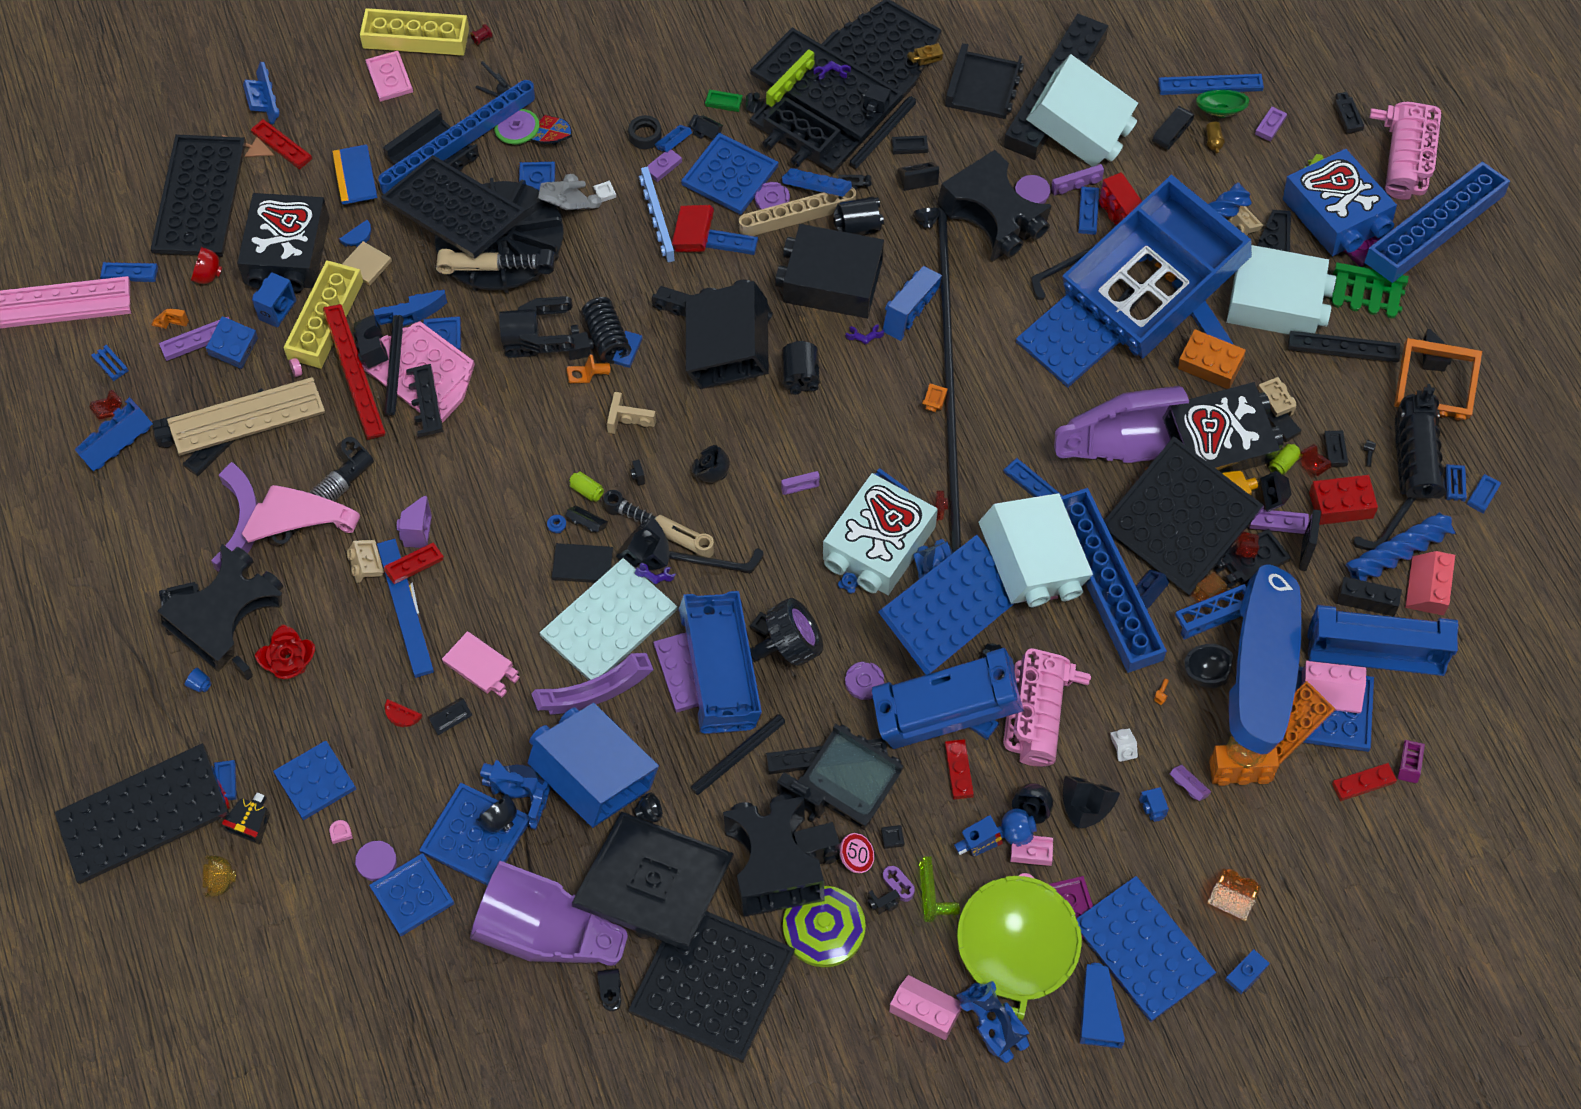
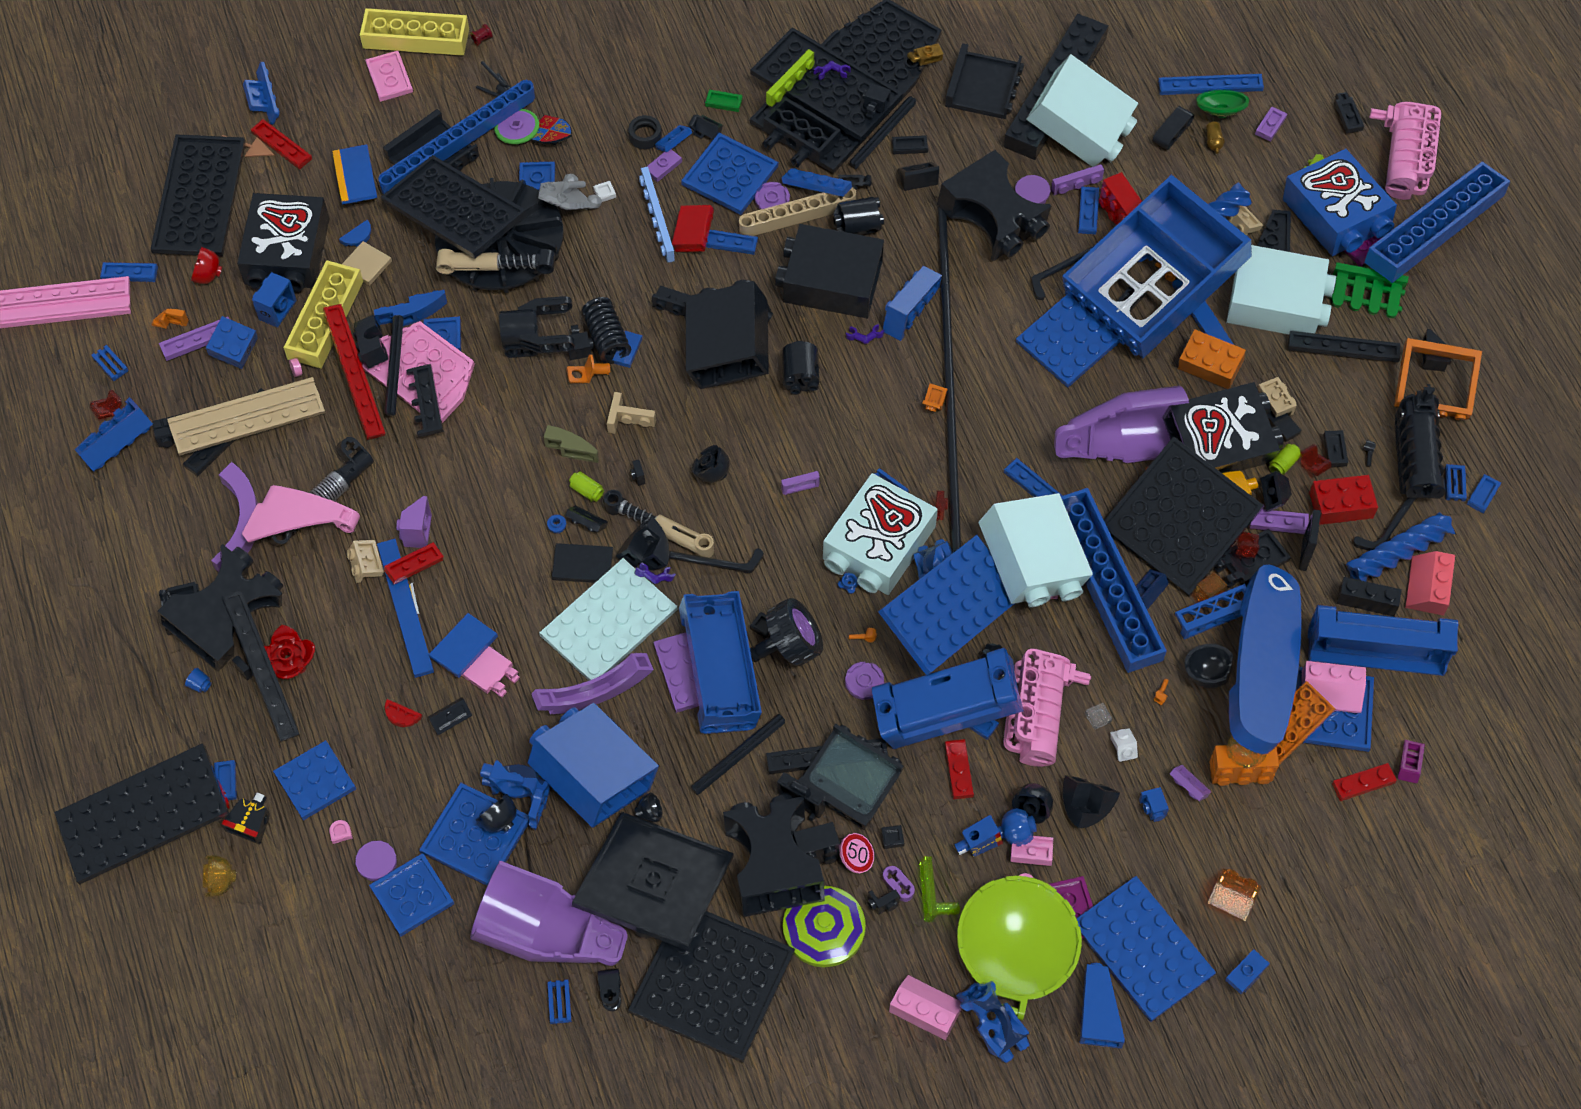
(260, 666): none -> black tile
(463, 645): none -> blue tile
(558, 985): none -> blue tile
(570, 444): none -> olive slope
(753, 102): black arm -> none
(870, 635): none -> orange hand
(927, 216): black piece -> none
(1098, 716): none -> clear tile

